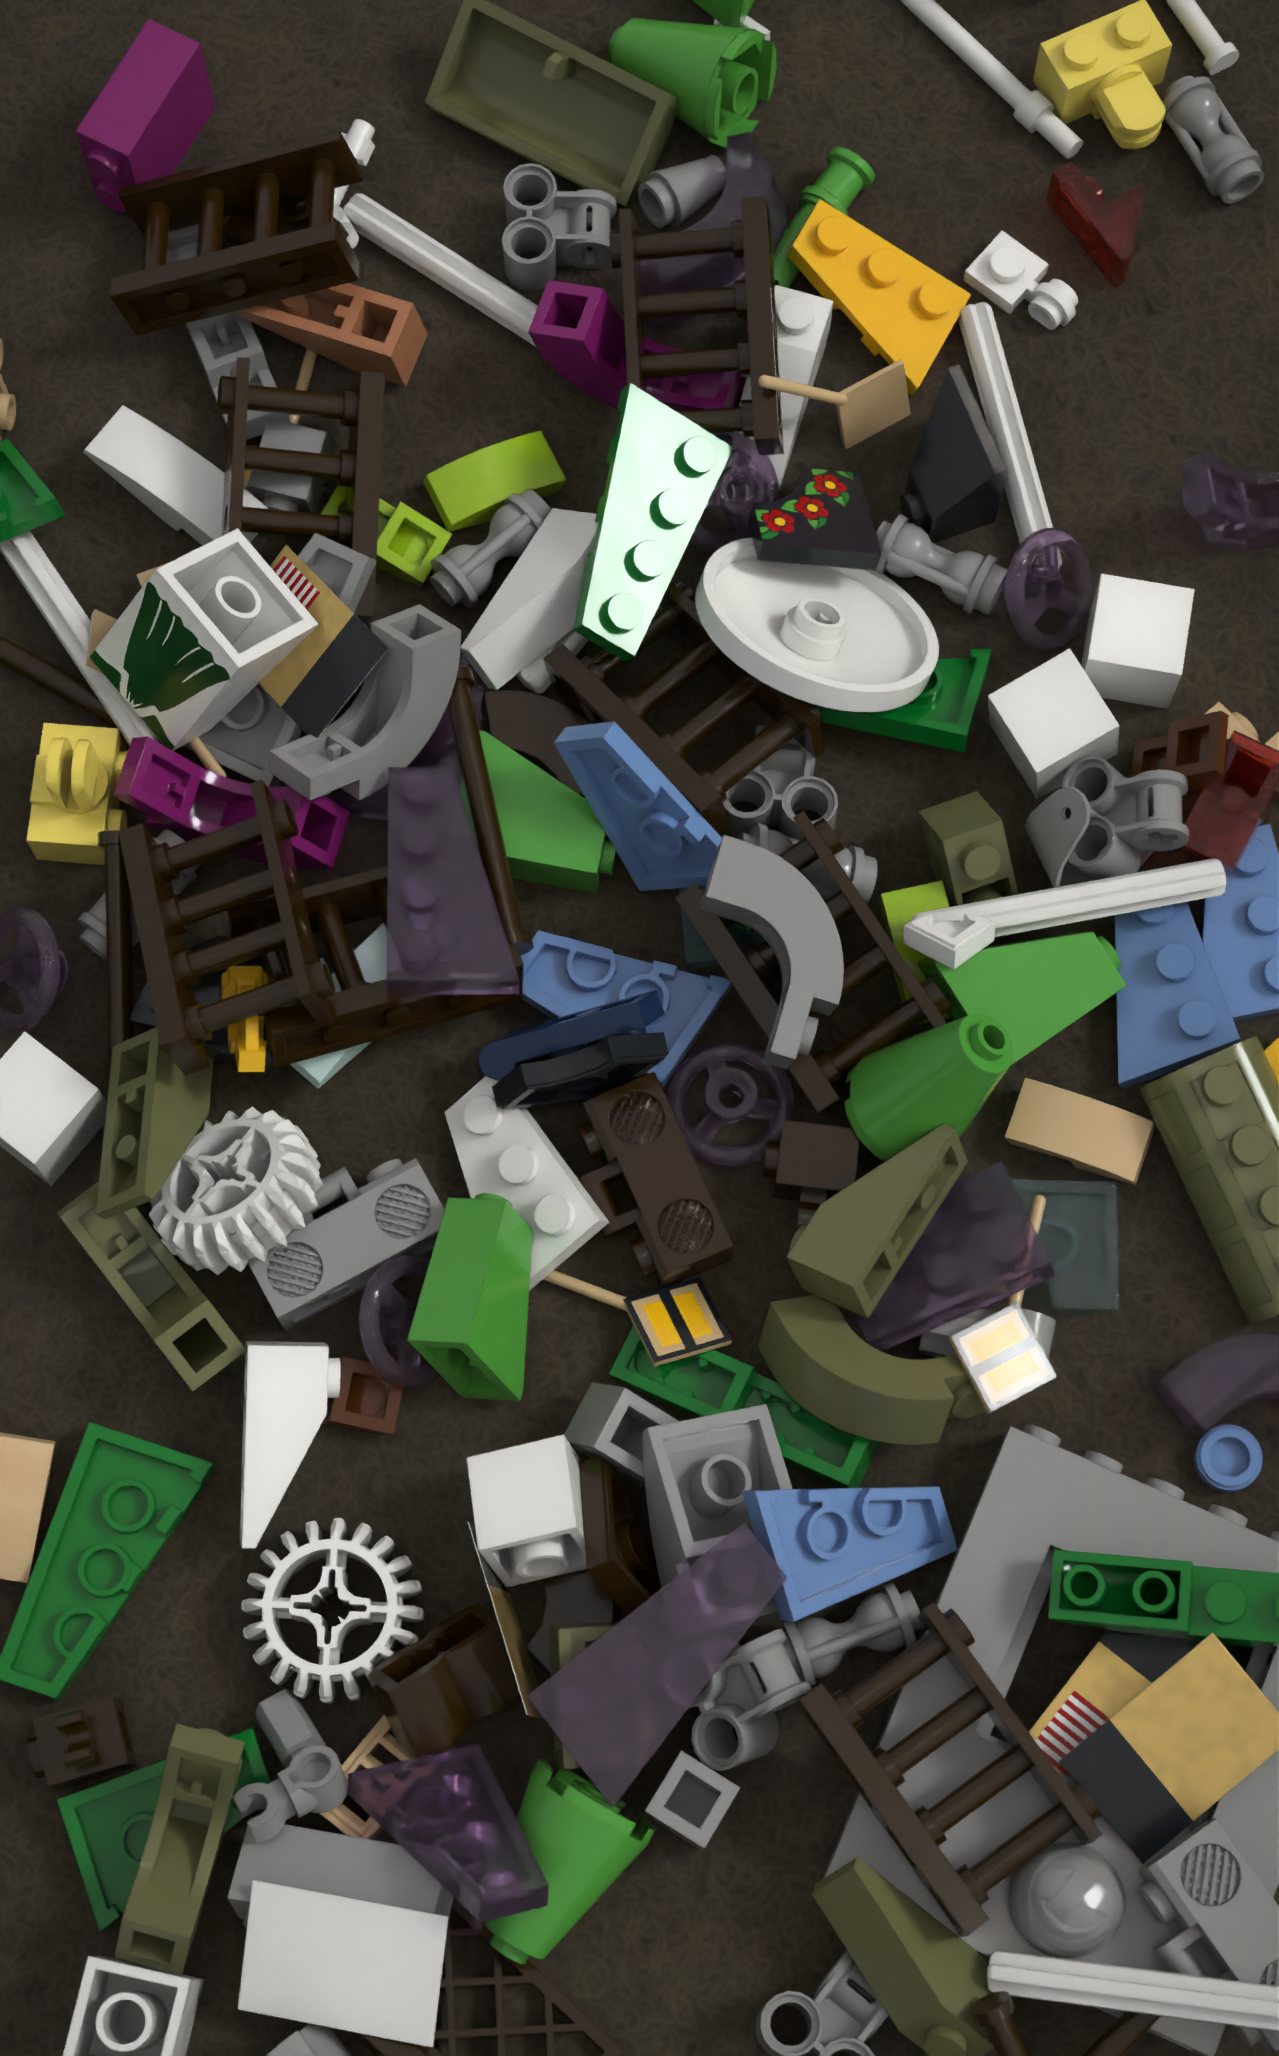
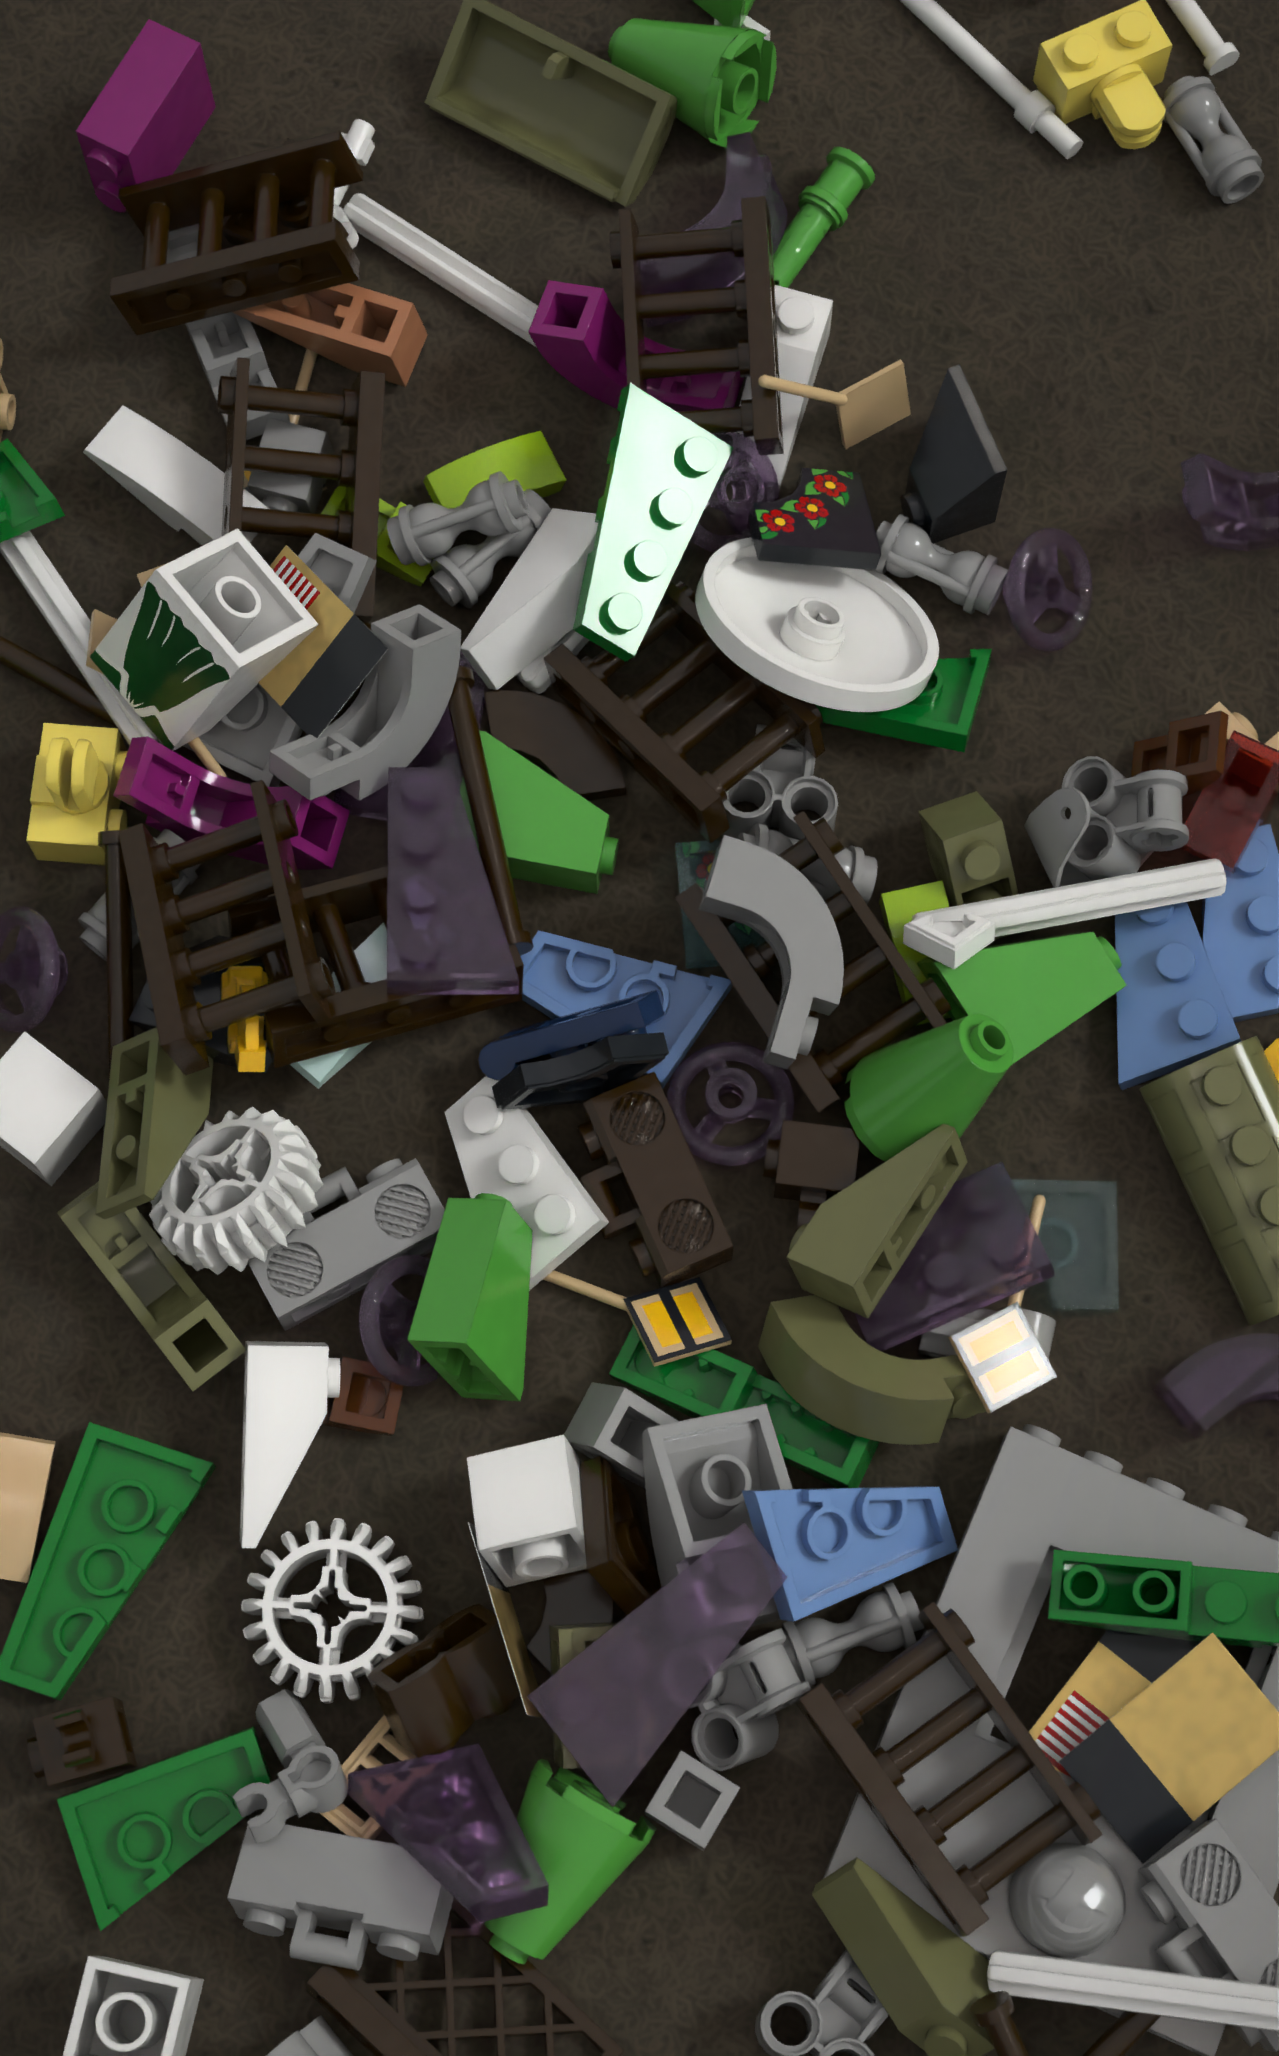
(180, 1849): olive arch -> none
(343, 1963): white sticker -> none
(431, 529): none -> light grey piece
(552, 227): light grey piece -> none
(641, 811): medium blue wing -> none
(681, 190): light grey cone -> none
(883, 290): yellow wing -> none
(1004, 420): white axle -> none
(1011, 272): white plate -> none
(1052, 721): white head -> none
(1080, 1130): tan slope -> none
(1101, 229): clear red slope -> none
(1137, 639): white head -> none
(1228, 1458): medium blue tile -> none

